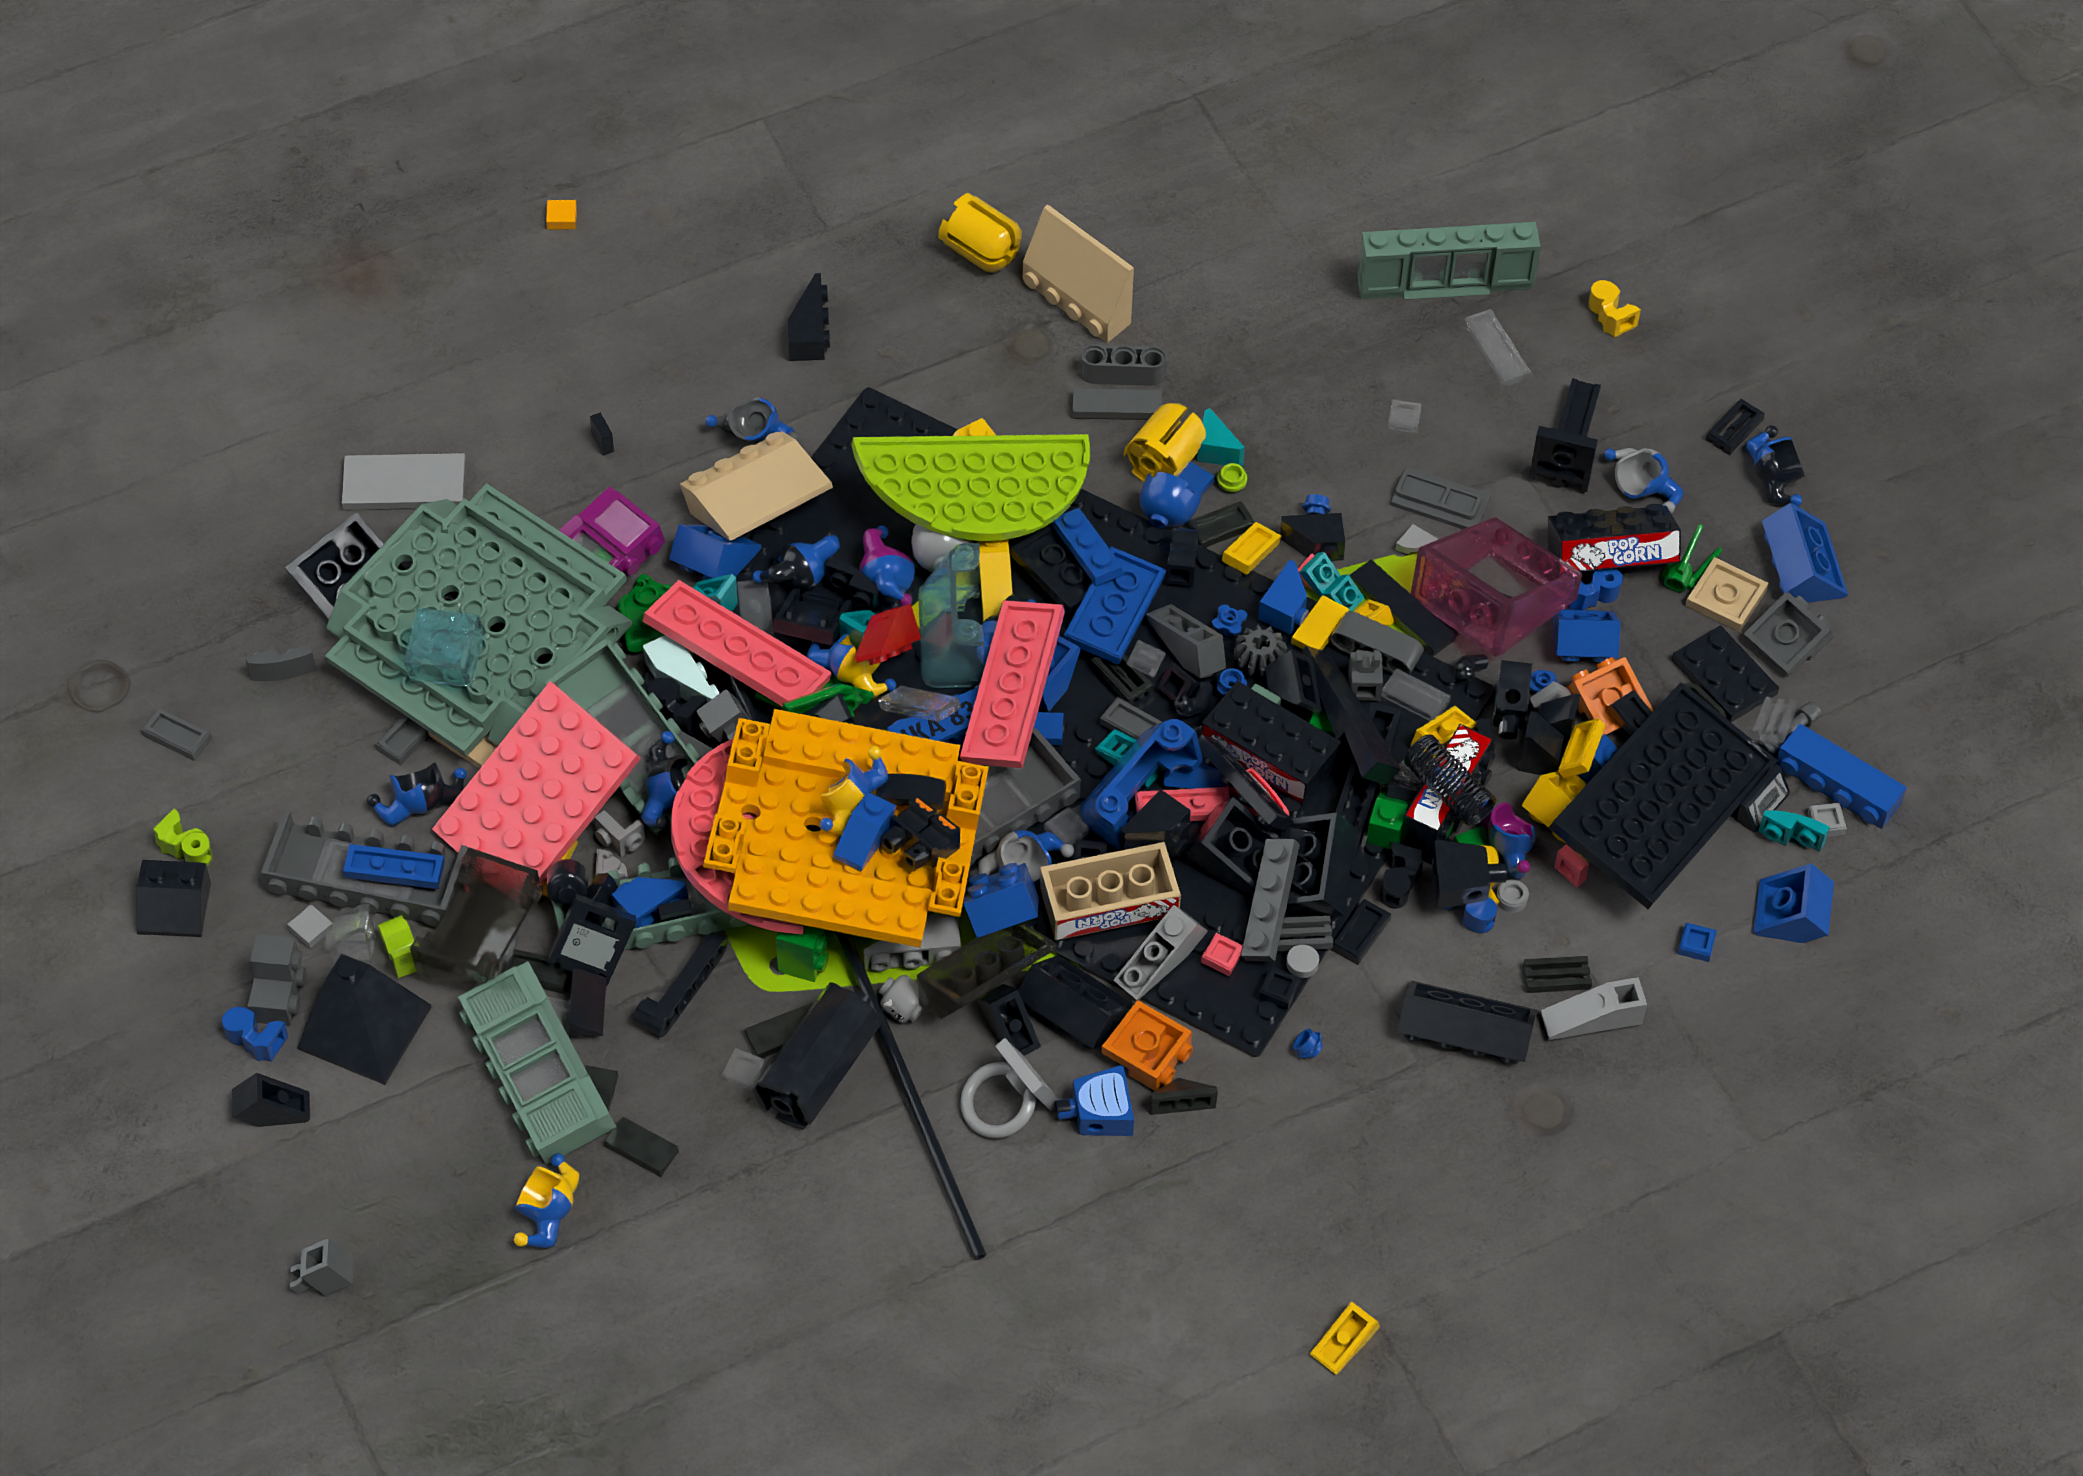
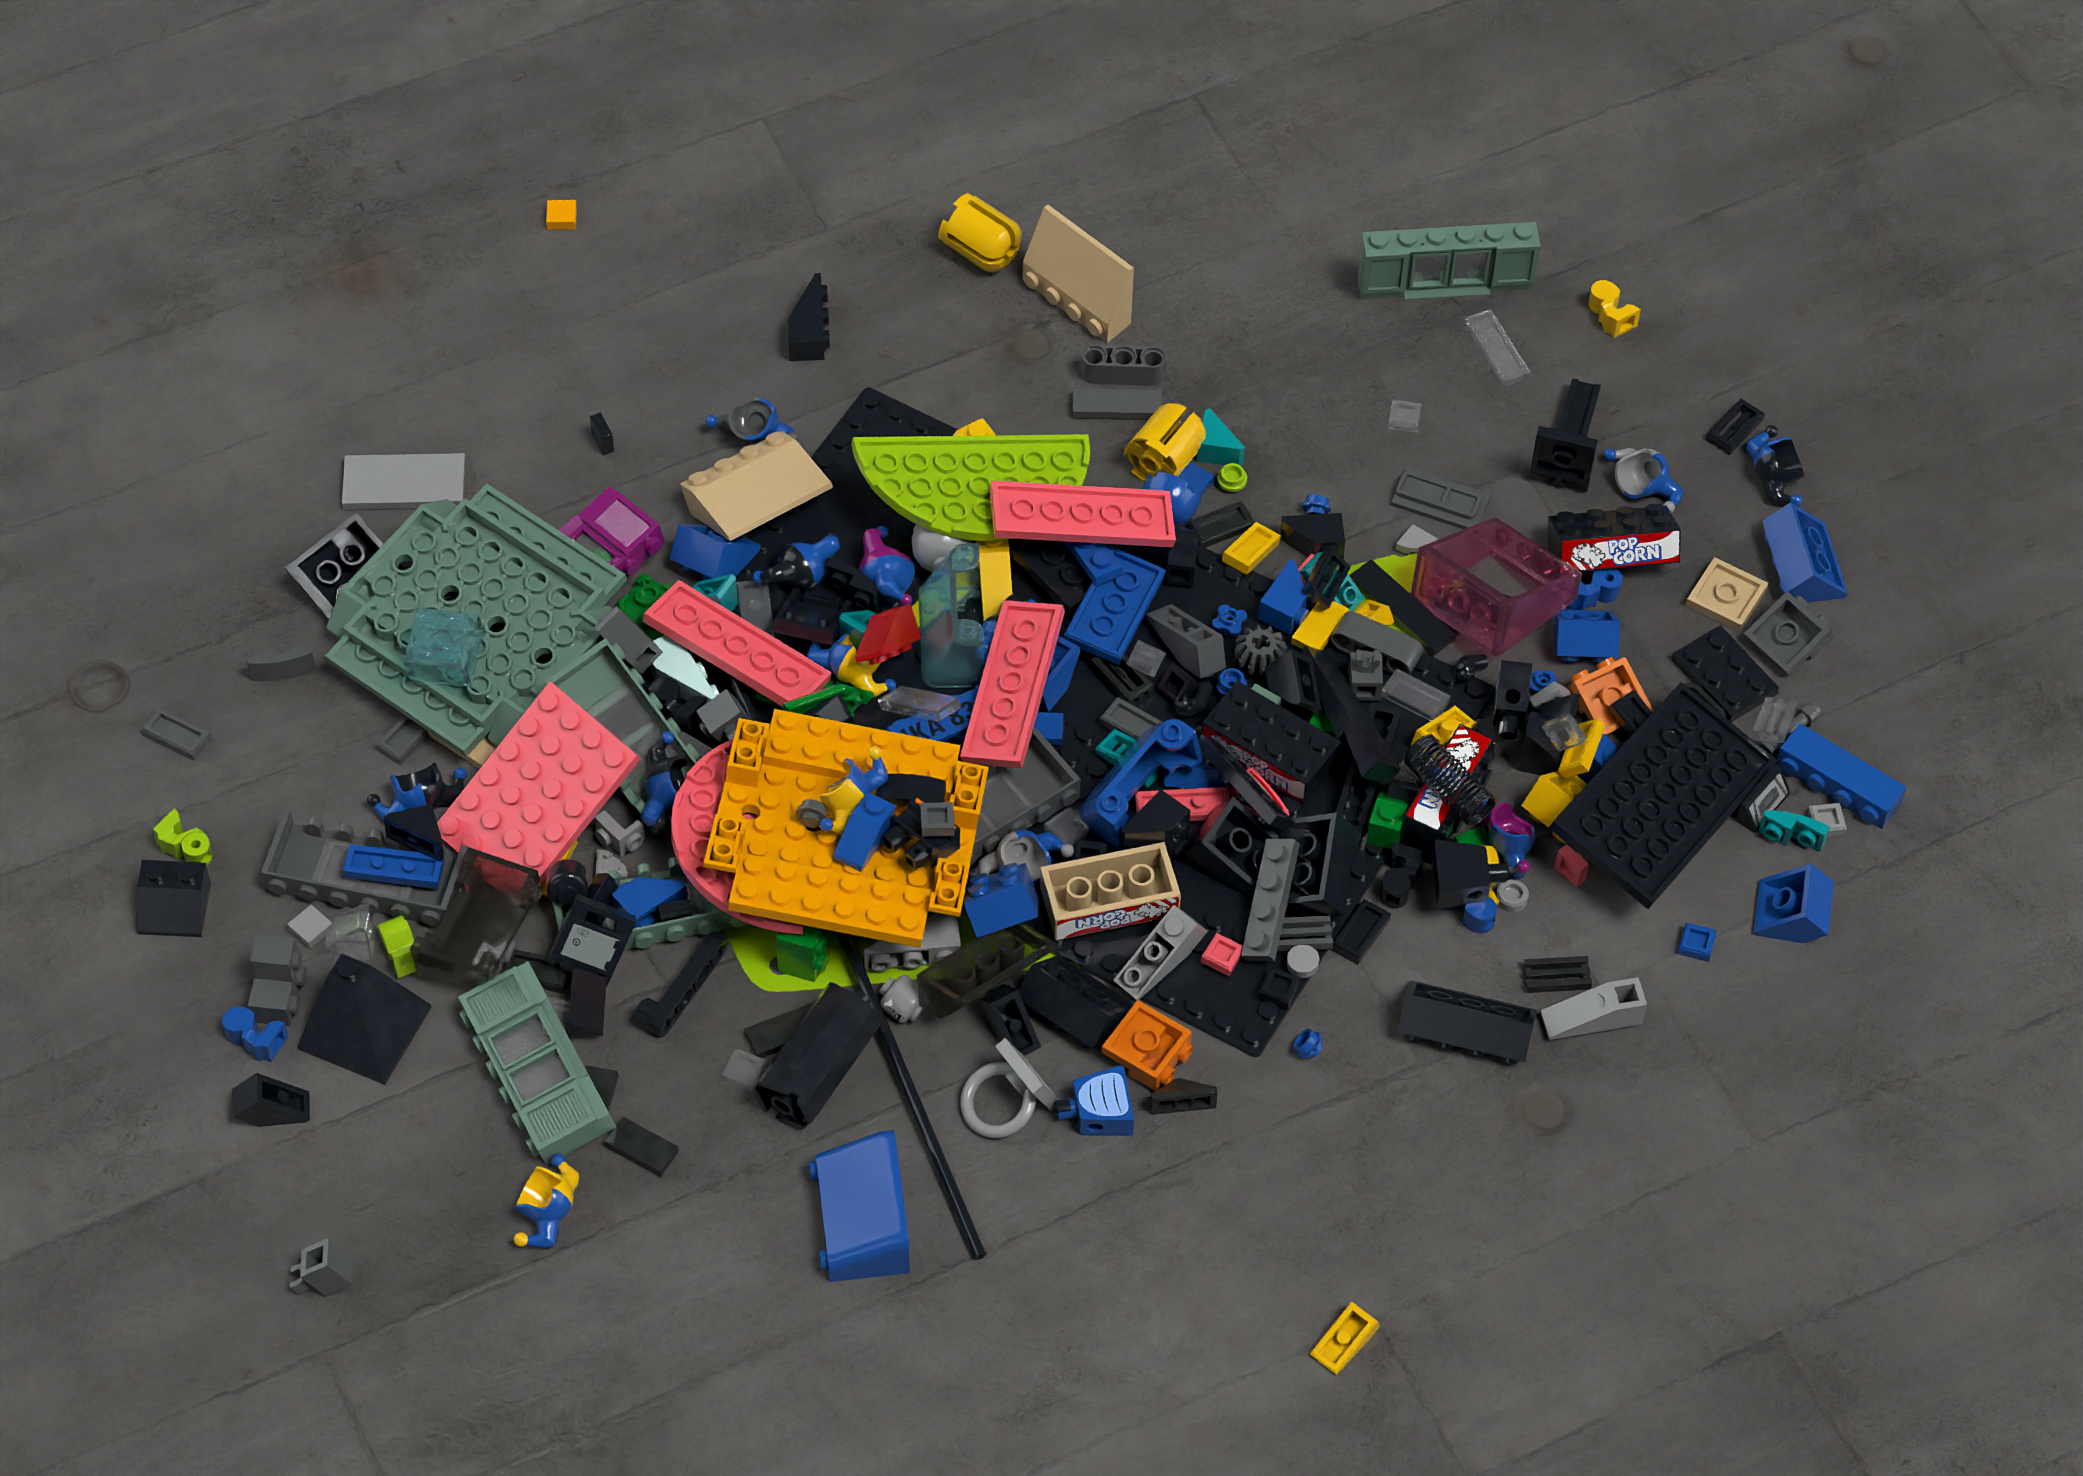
(416, 830): none -> black slope
(633, 641): none -> dark grey slope
(811, 813): none -> dark grey plate
(862, 1209): none -> blue windscreen
(937, 819): none -> dark grey tile
(1082, 514): none -> coral plate
(1321, 579): none -> black tile
(1564, 732): none -> clear tile
(1679, 575): green plant -> none

